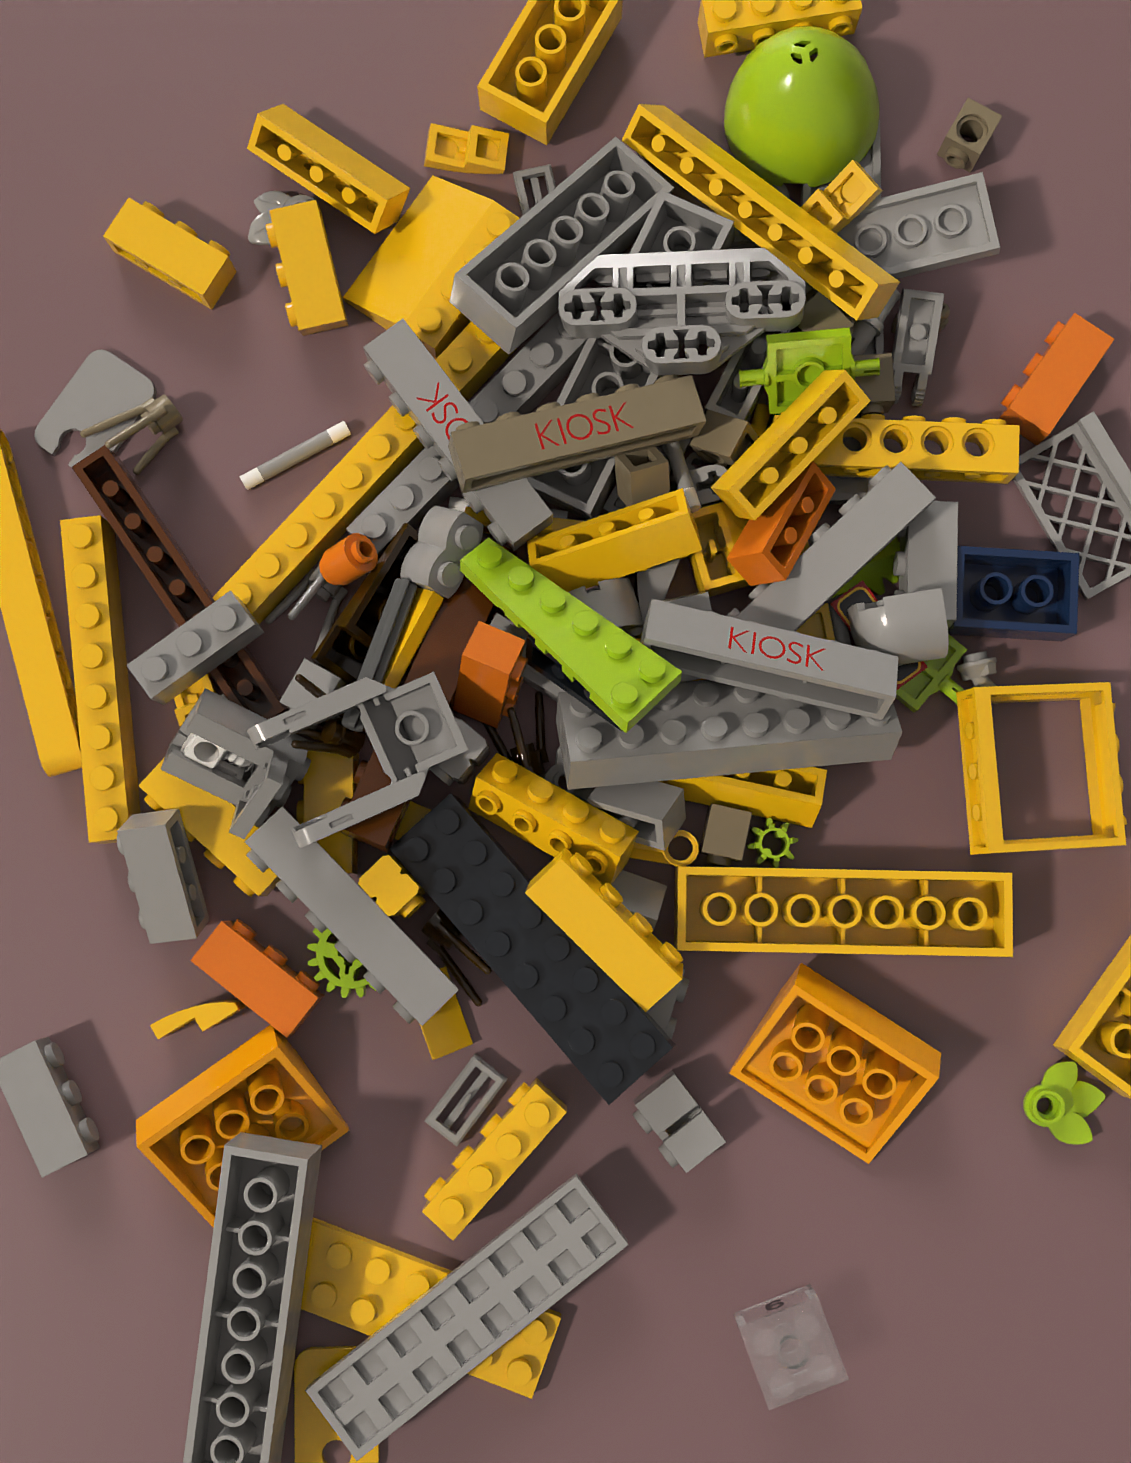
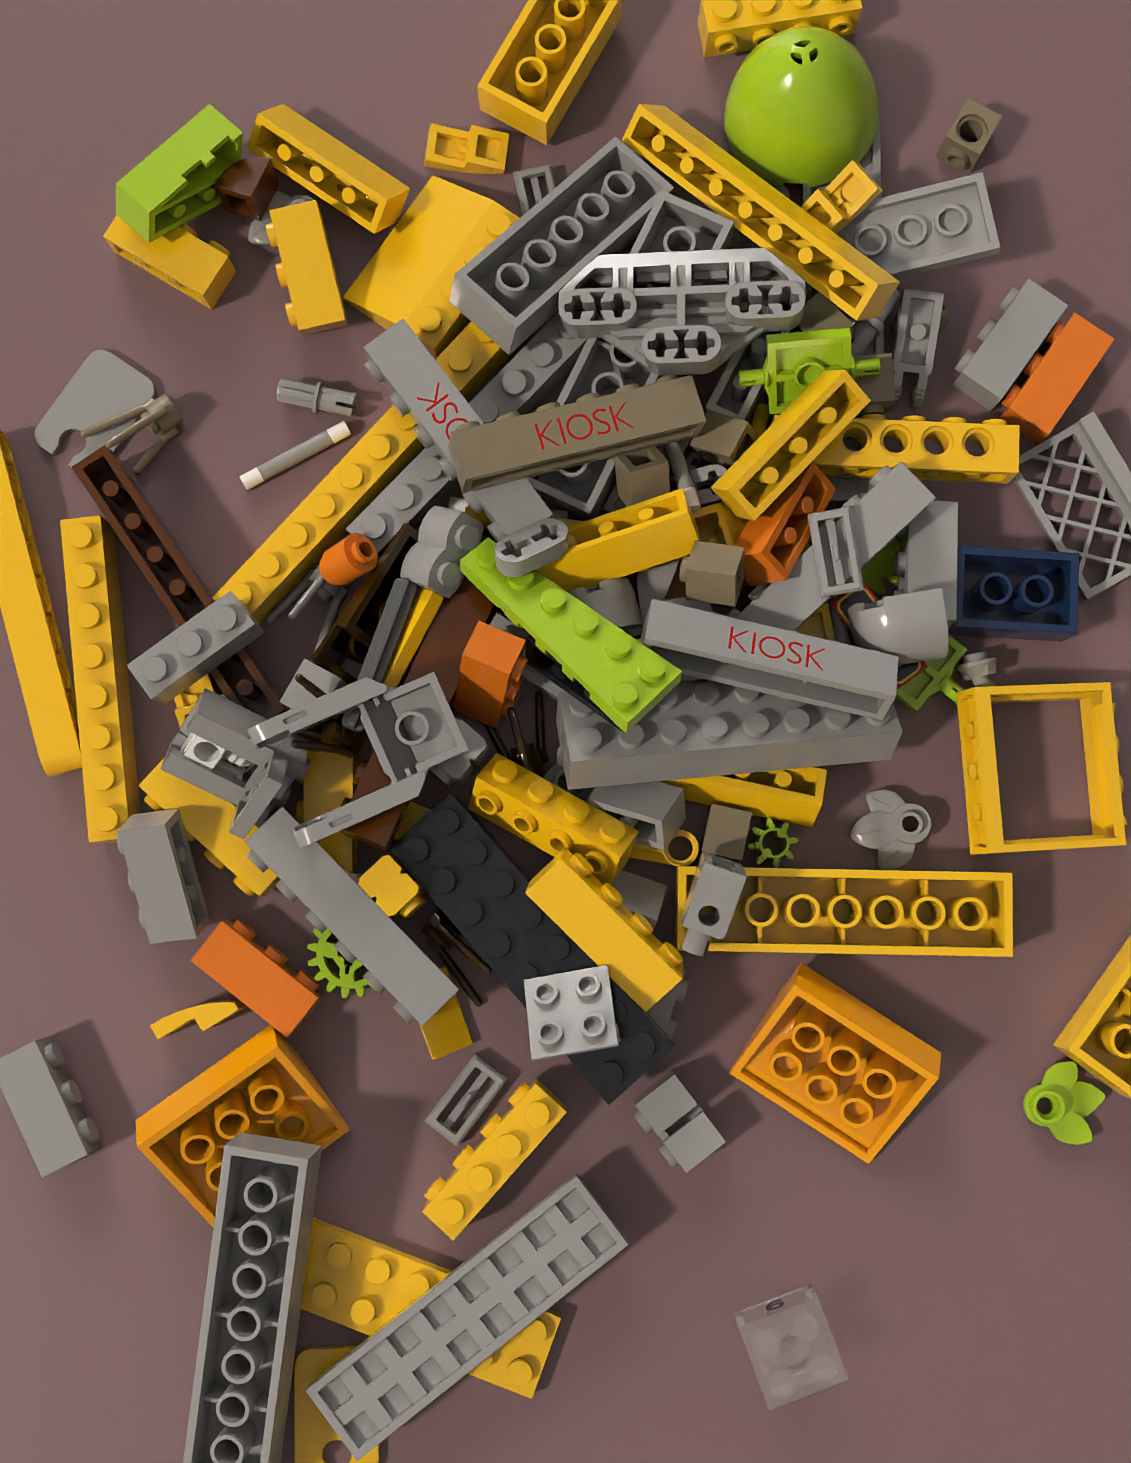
(179, 176): none -> lime wedge
(248, 187): none -> reddish brown brick
(316, 397): none -> light grey axle
(531, 547): none -> light grey beam
(570, 1013): none -> light grey hinge
(713, 573): none -> dark tan brick
(715, 884): none -> light grey torso
(828, 517): none -> light grey tile
(885, 829): none -> light grey plate
(1008, 343): none -> light grey brick

